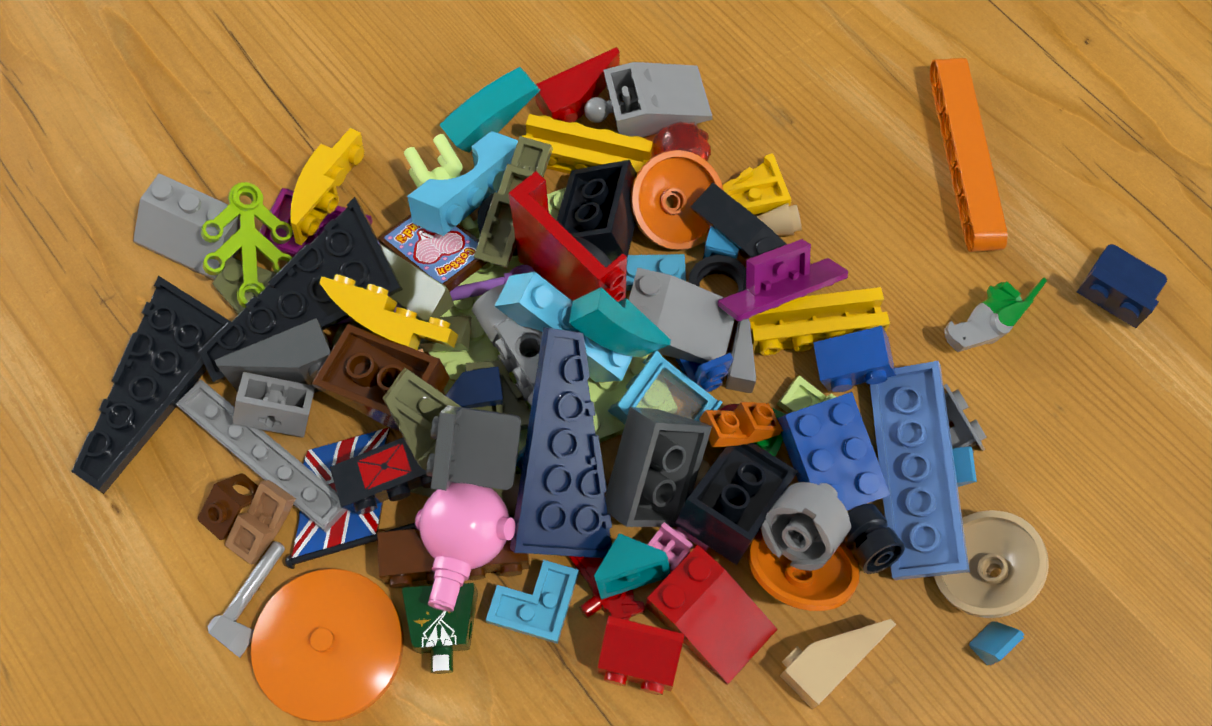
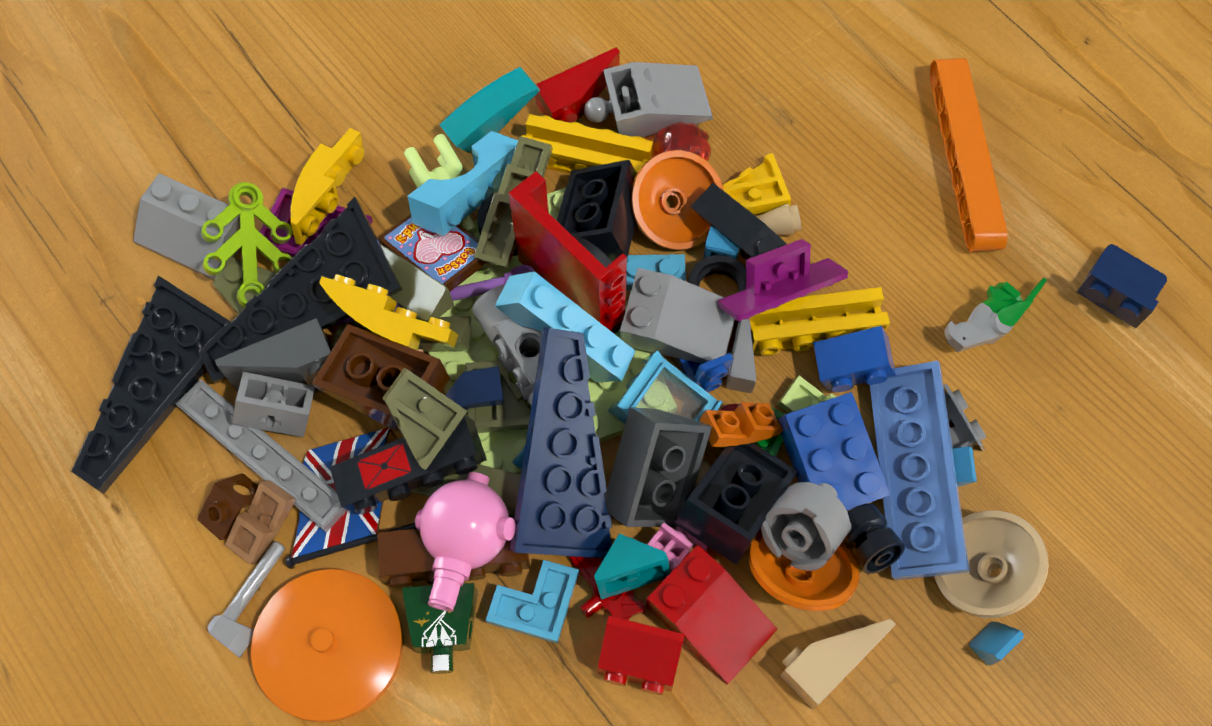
(474, 448): dark grey bracket -> none
(616, 324): teal slope -> none

